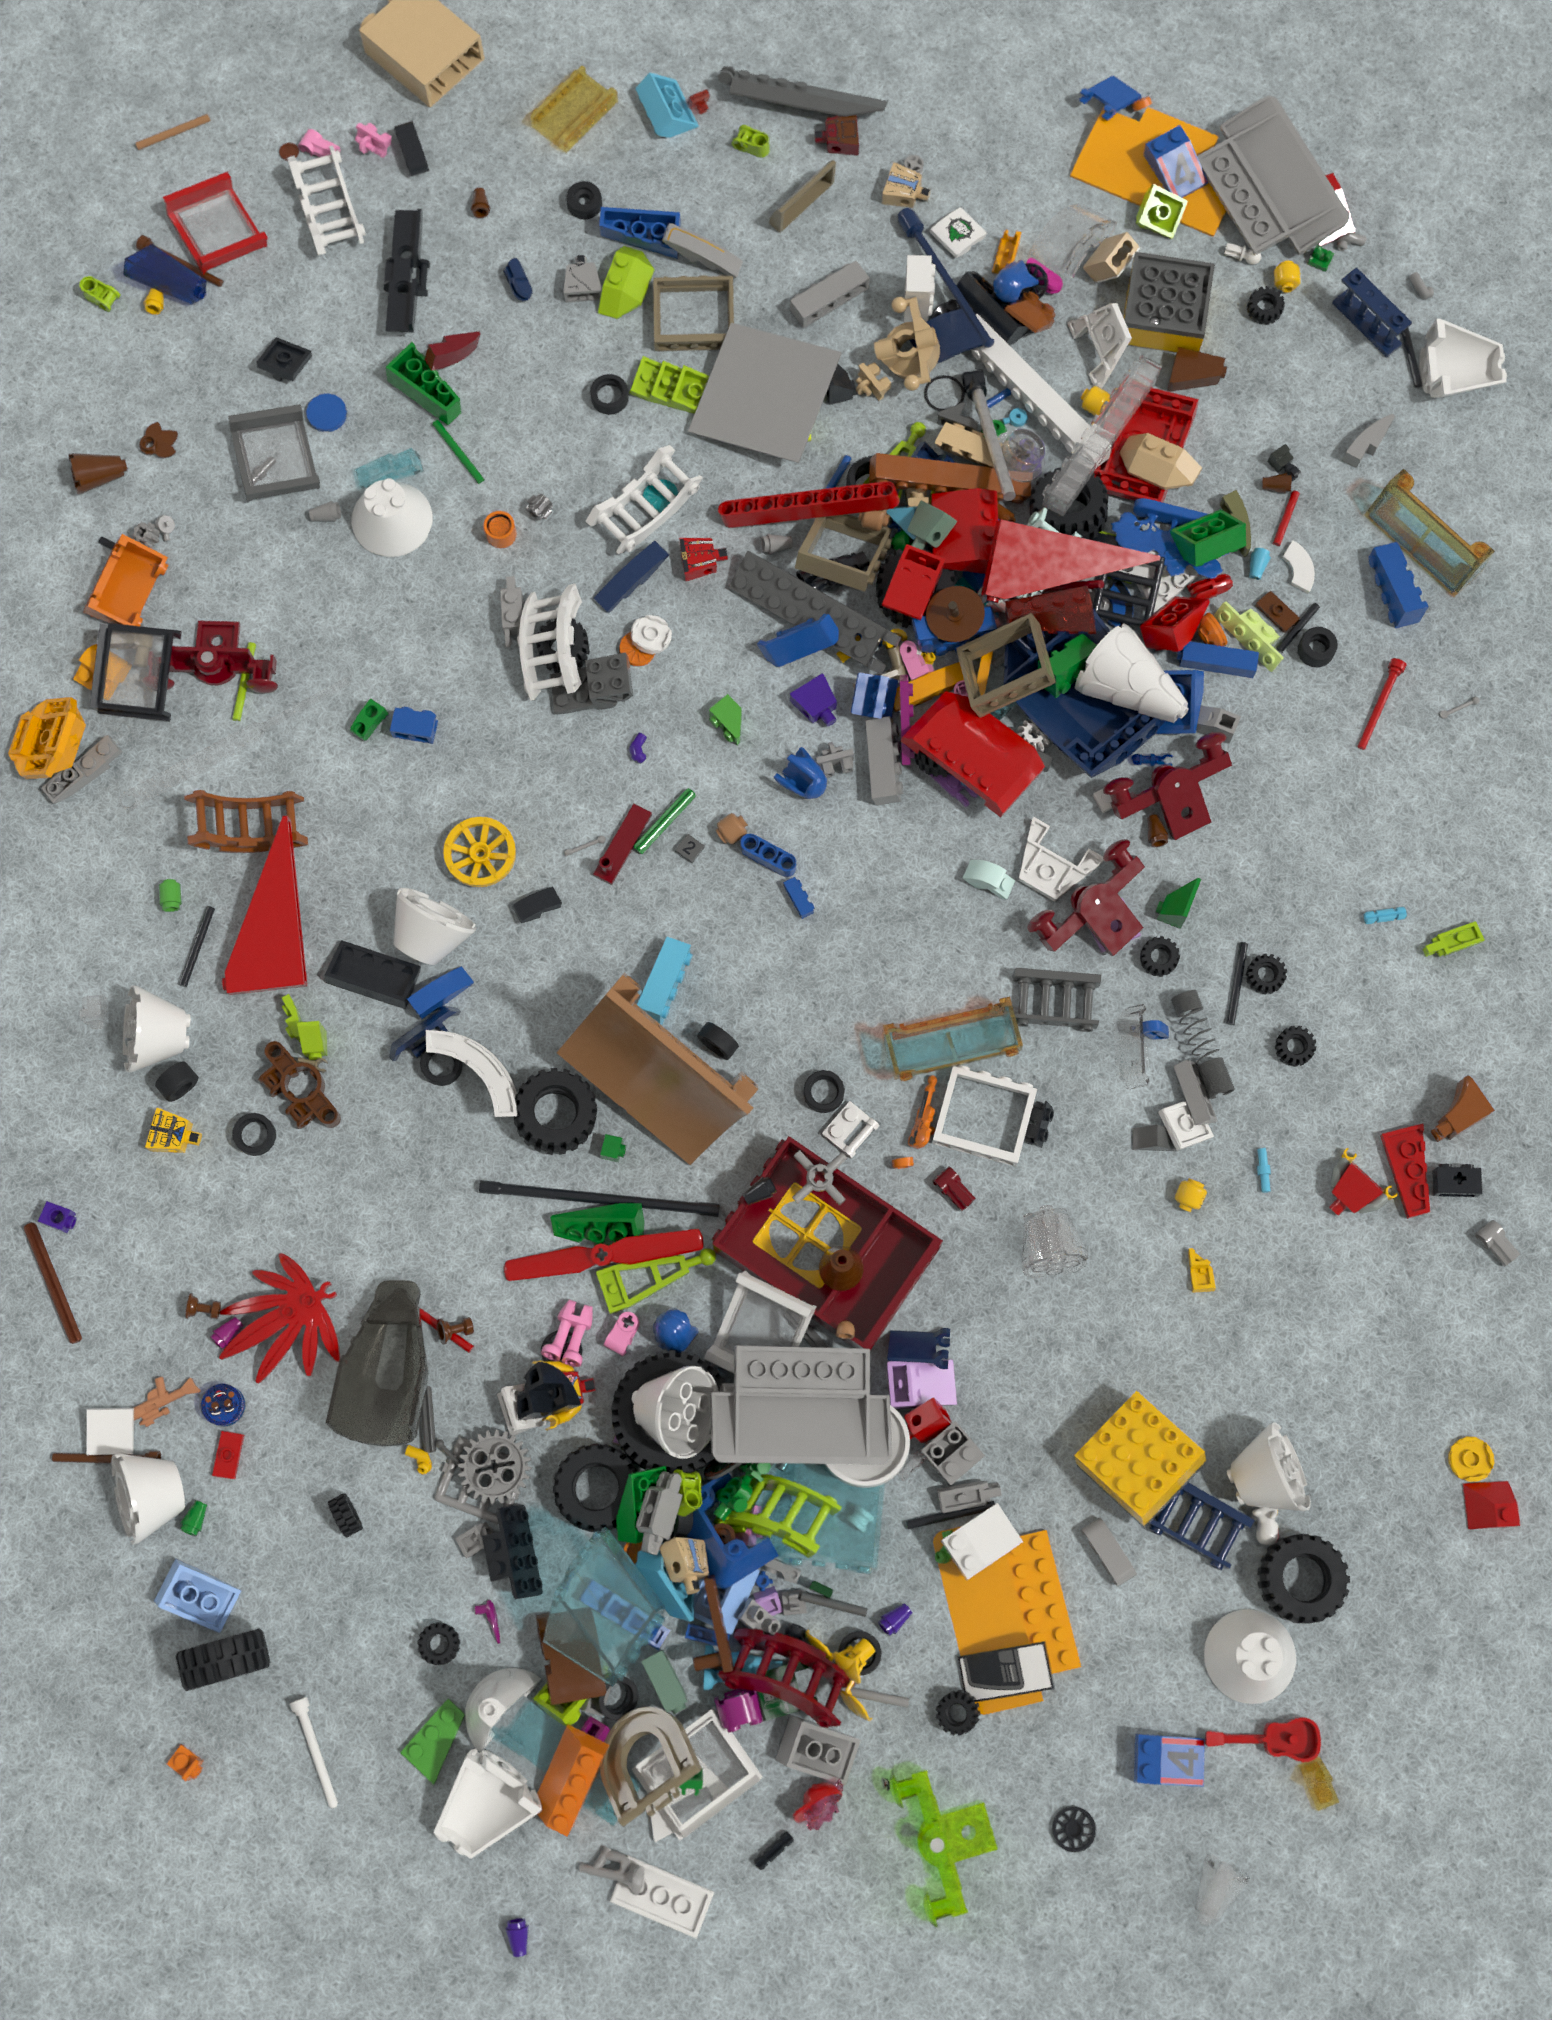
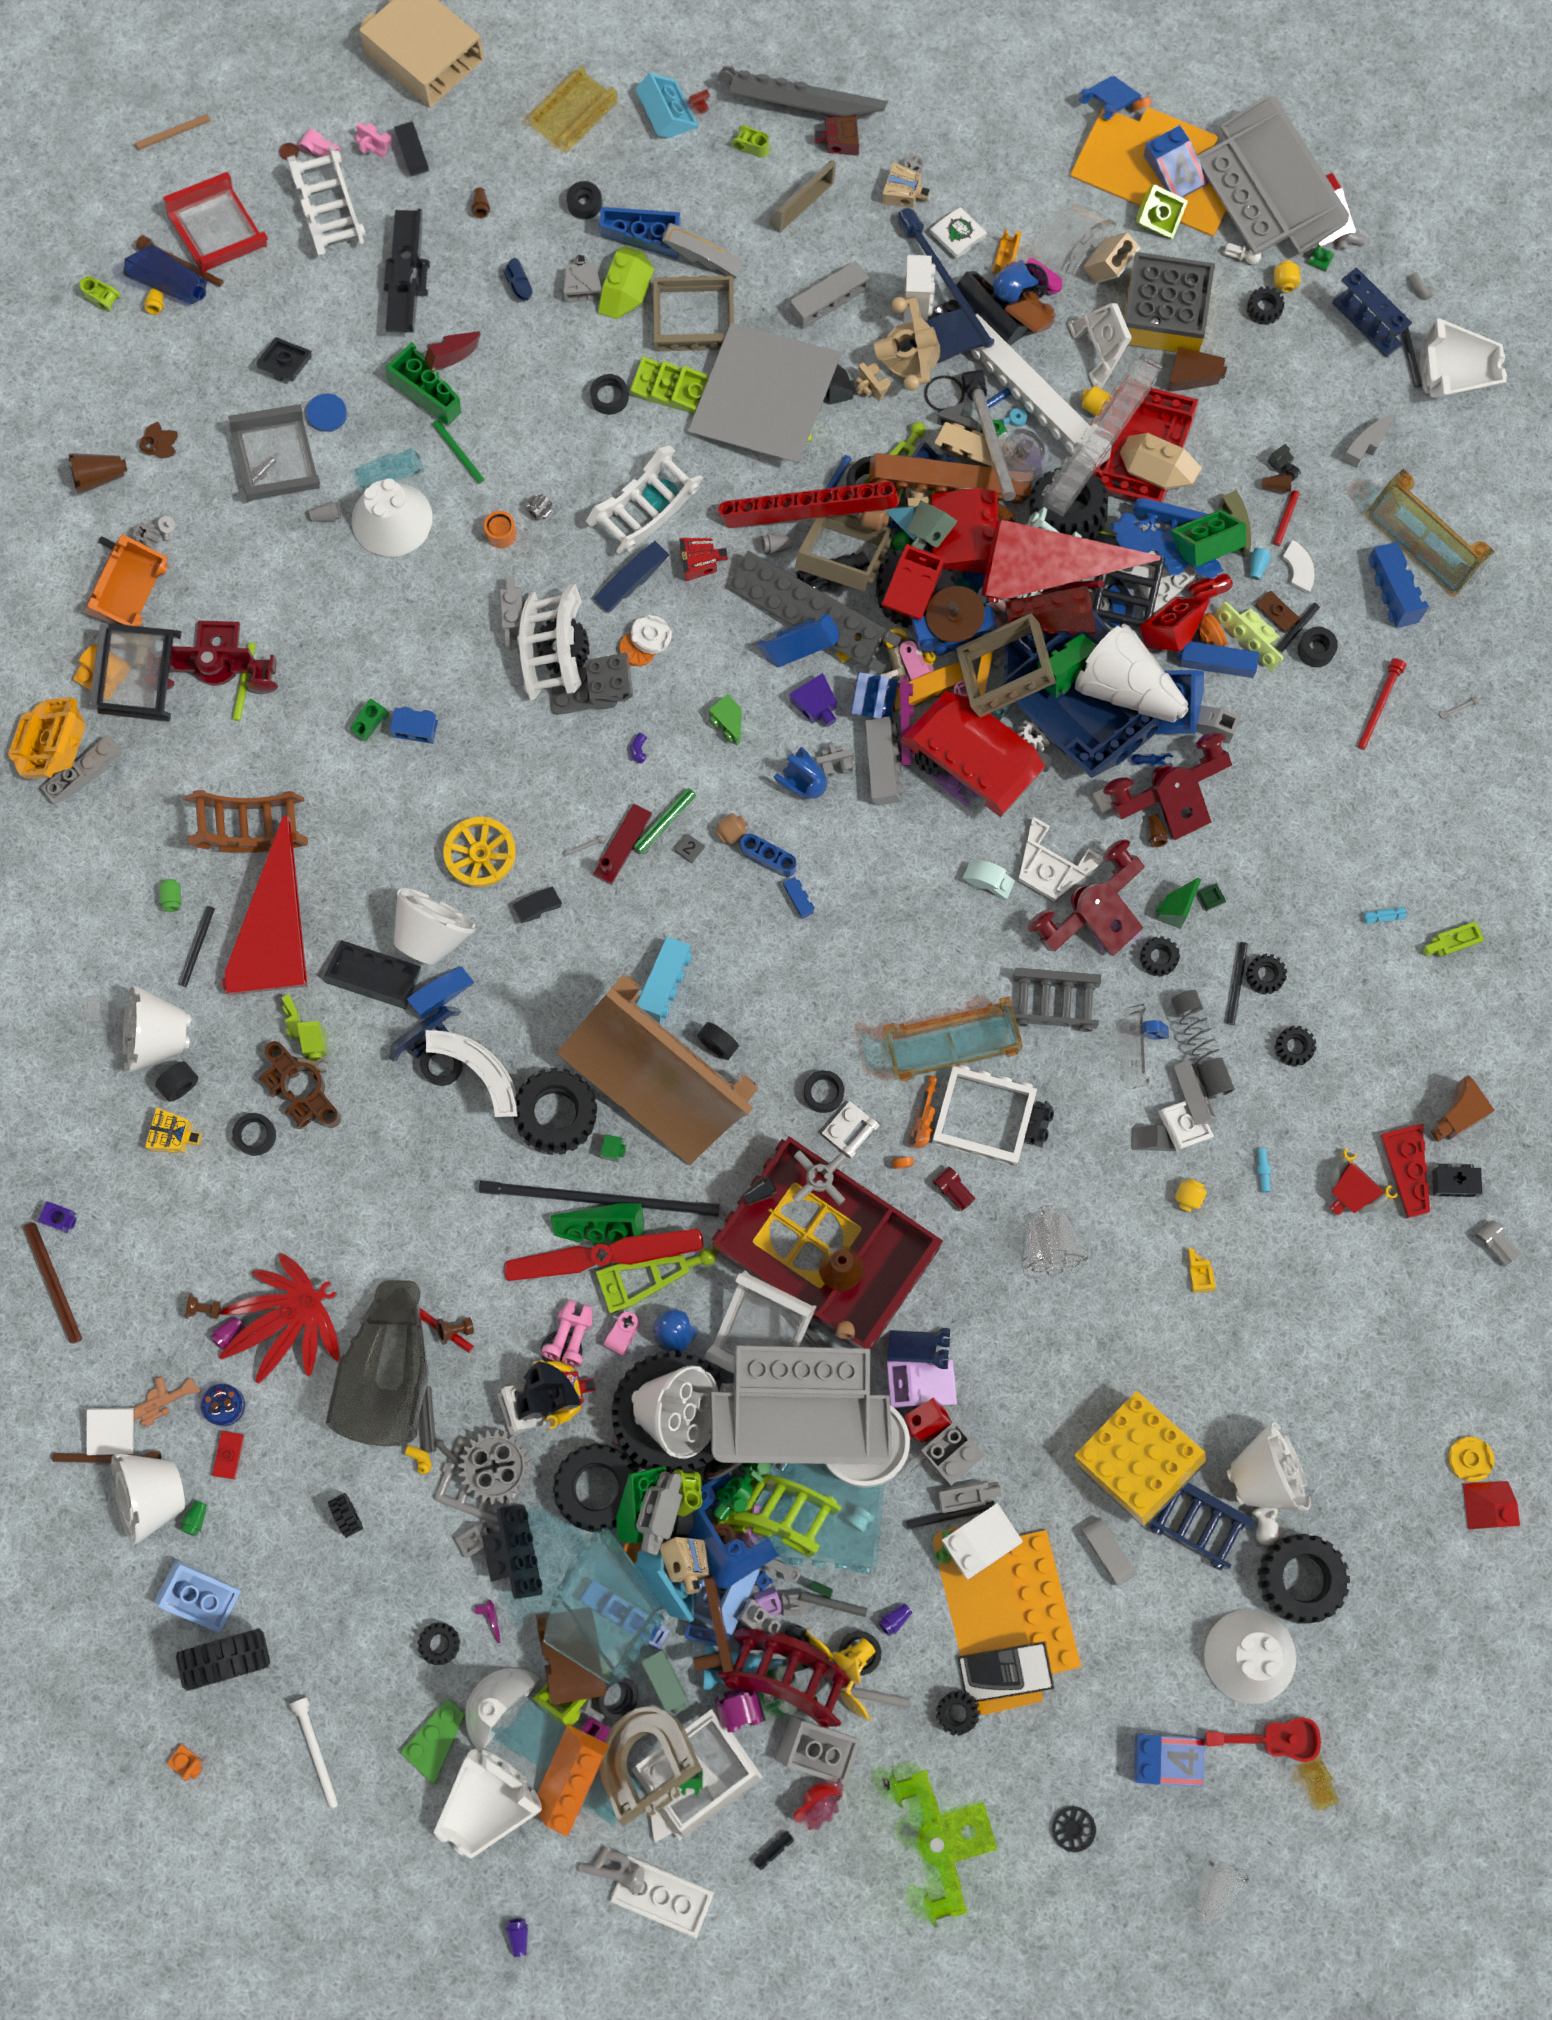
(1211, 897): none -> dark green tile

